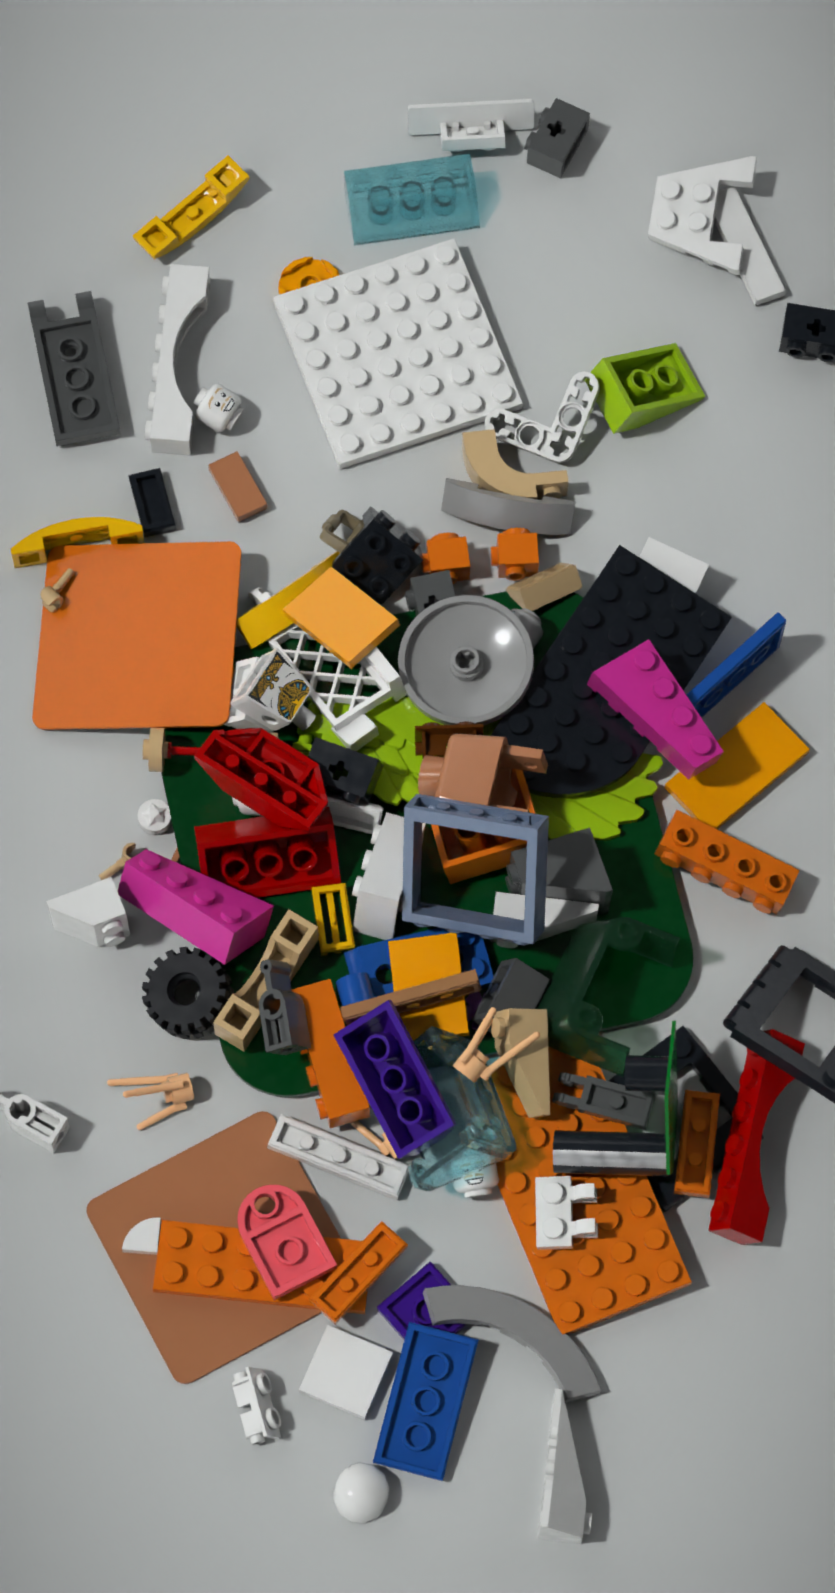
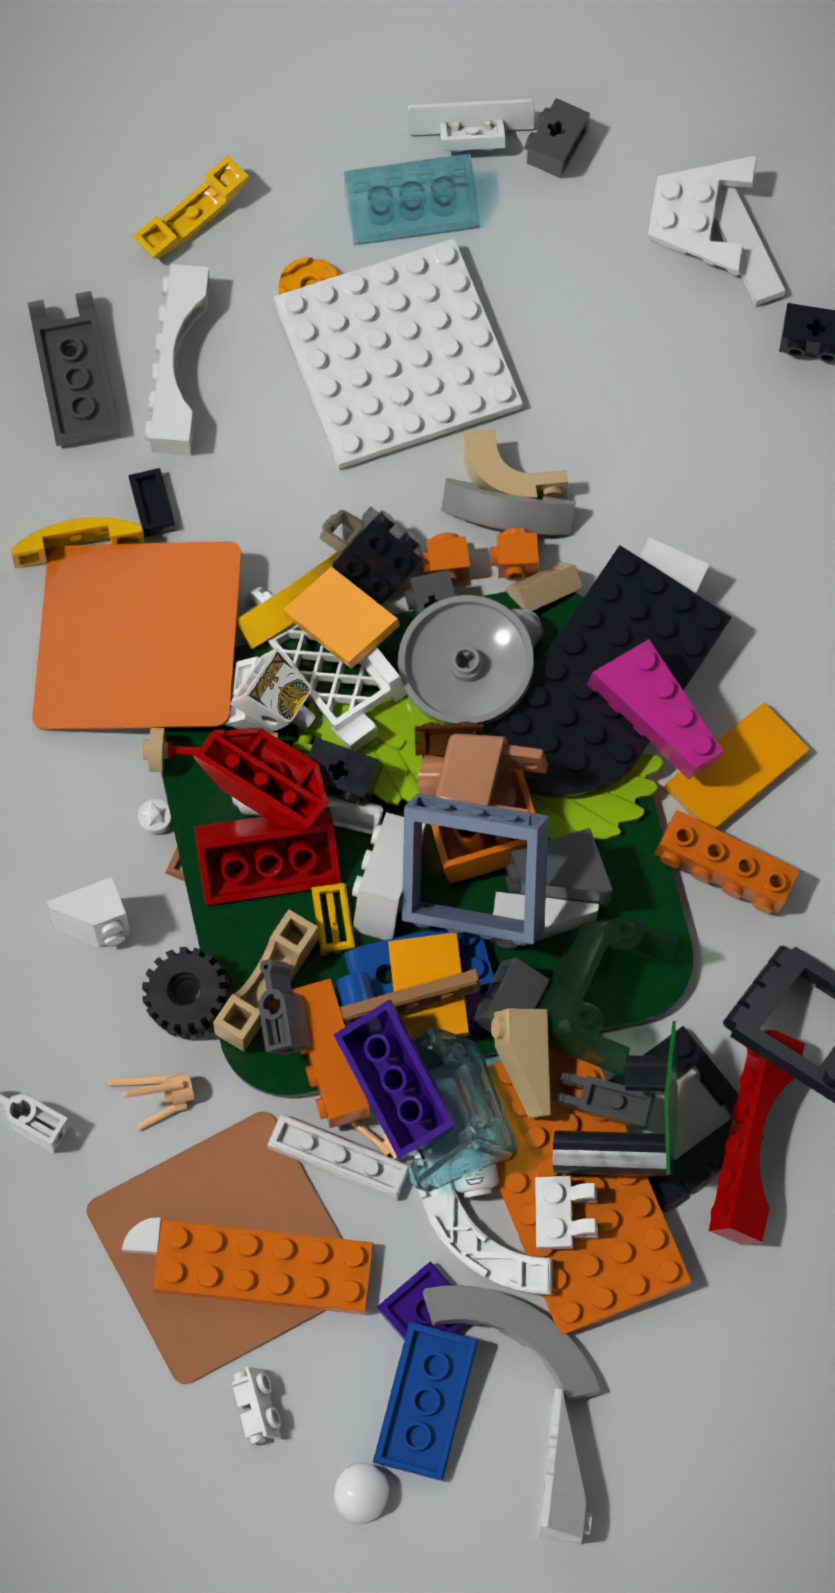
(50, 595): tan hand -> none
(119, 865): tan hand -> none
(194, 905): dark pink wedge -> none
(218, 407): white head -> none
(237, 486): nougat tile -> none
(284, 1242): coral tile -> none
(346, 1372): white tile -> none
(358, 1272): orange tile -> none
(472, 1061): light nougat plant -> none
(480, 1252): none -> white tile
(549, 435): white beam -> none
(644, 386): lime slope -> none
(697, 1144): orange tile -> none
(738, 665): blue tile -> none

